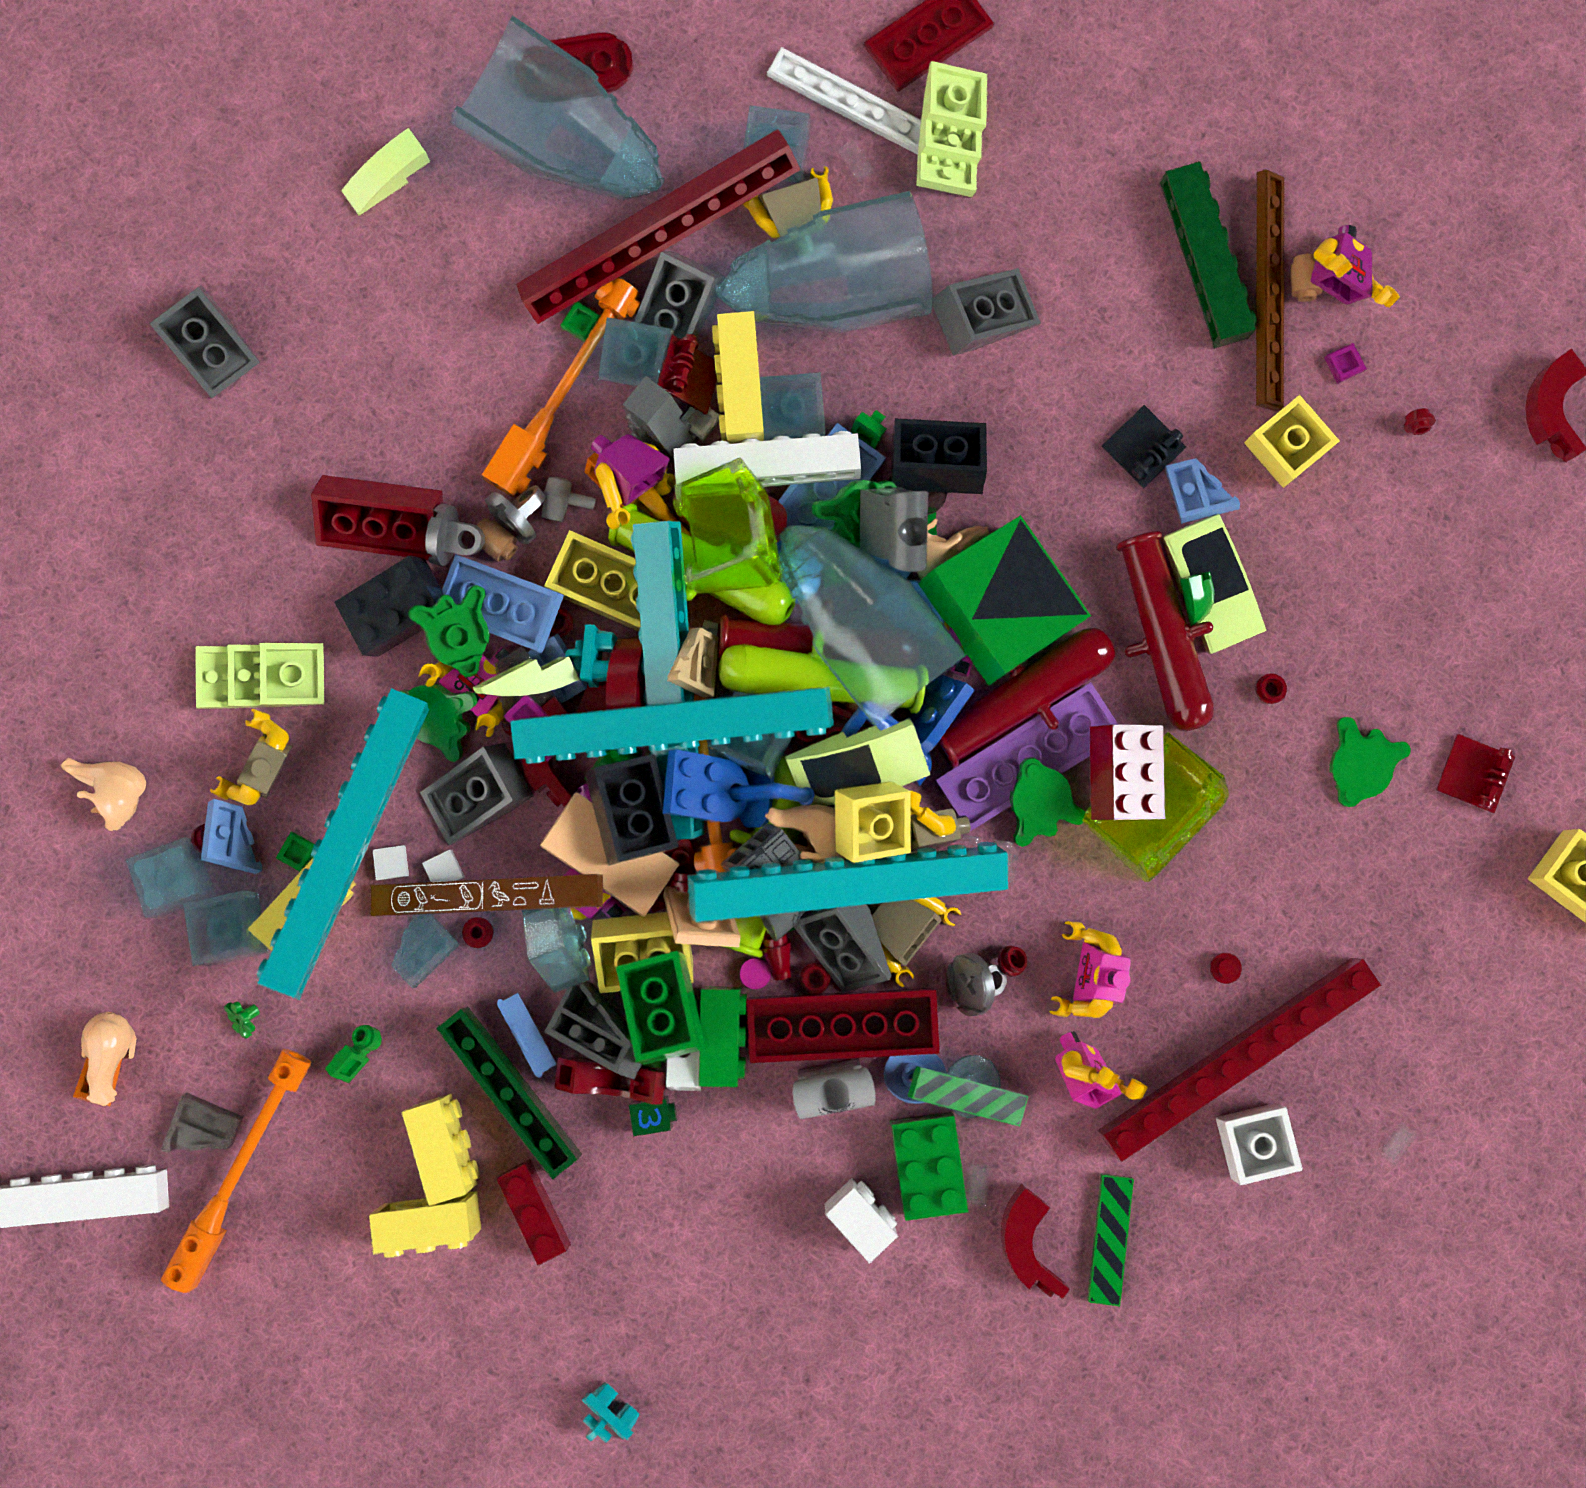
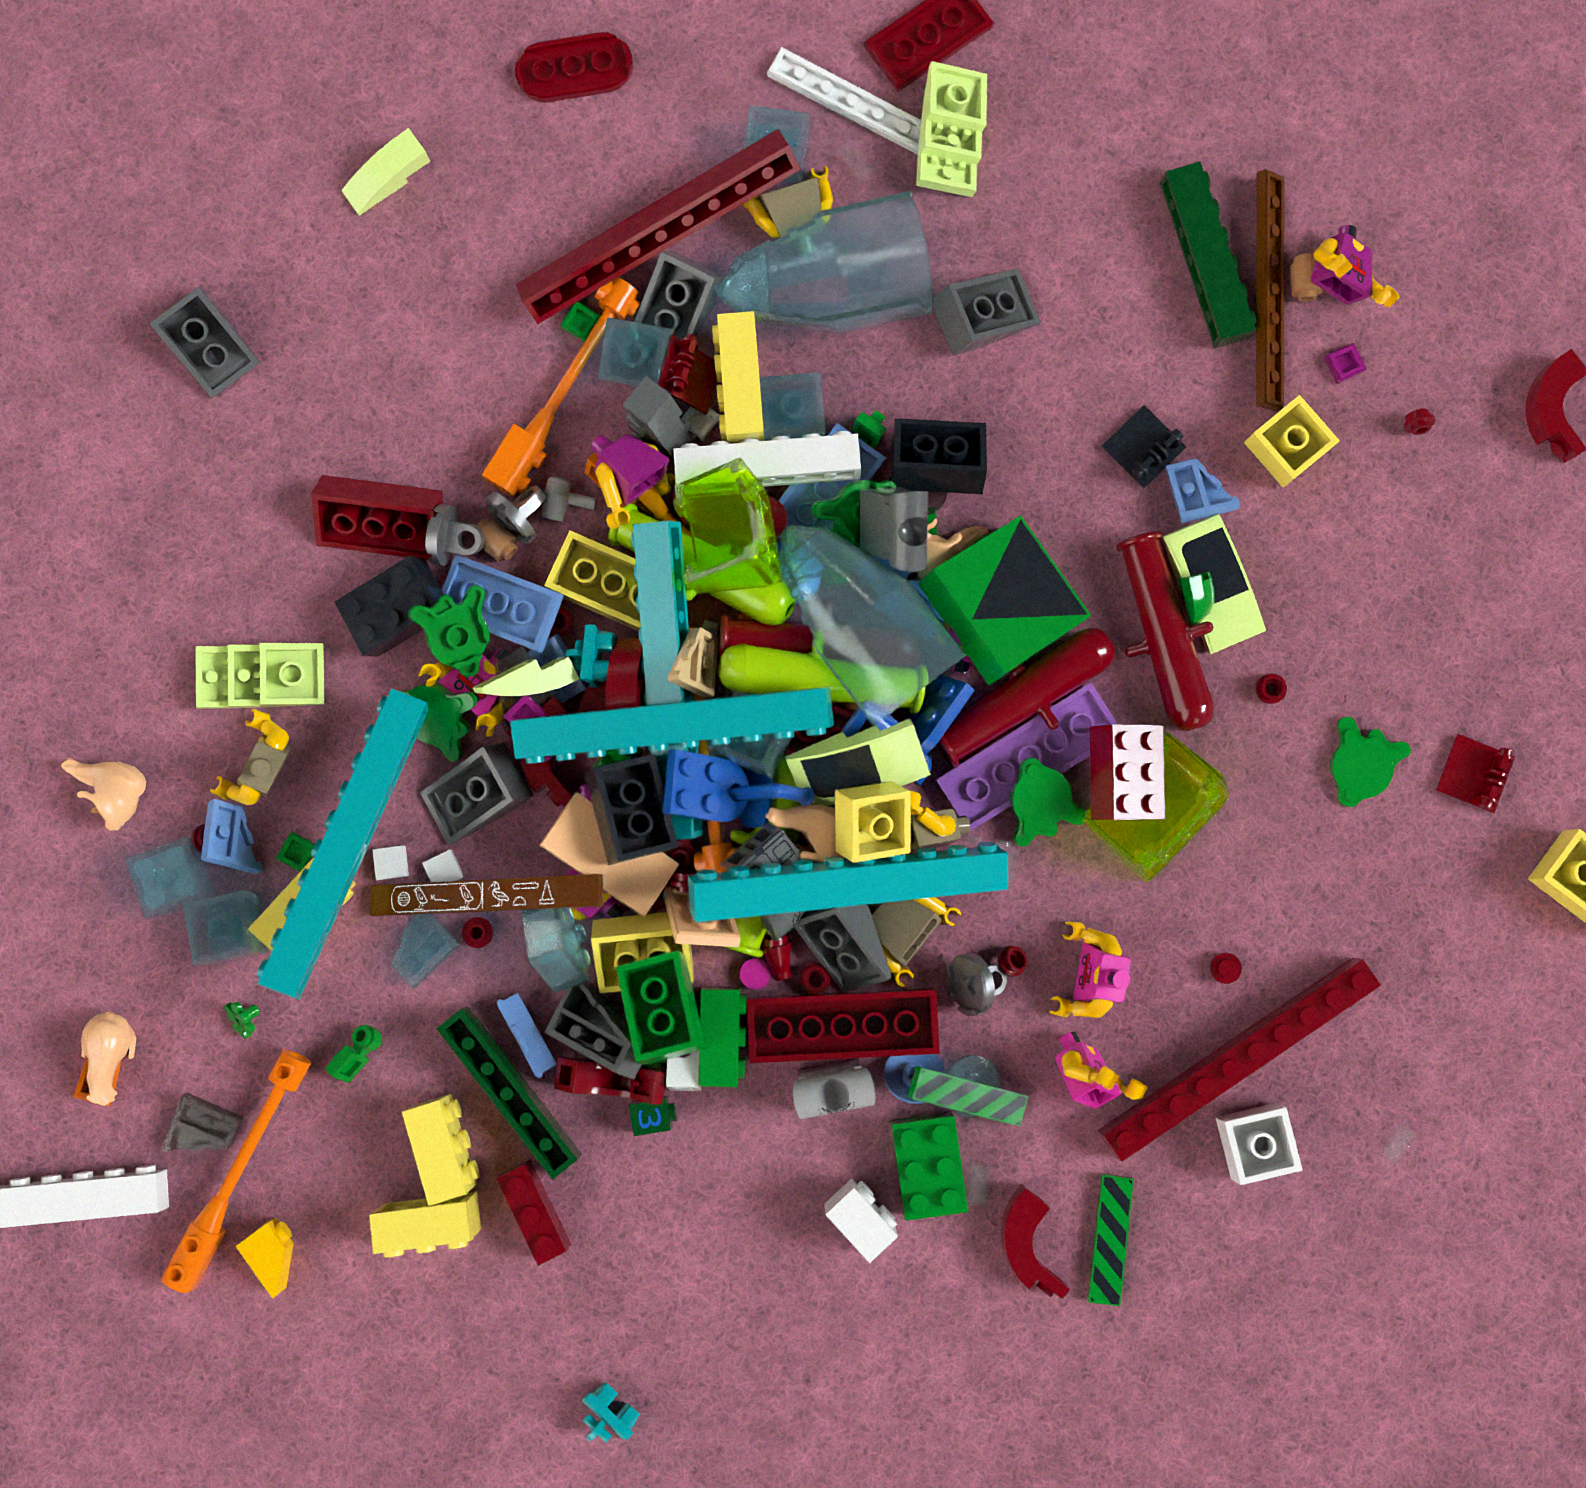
(269, 1255): none -> yellow slope
(557, 120): clear light blue windscreen -> none

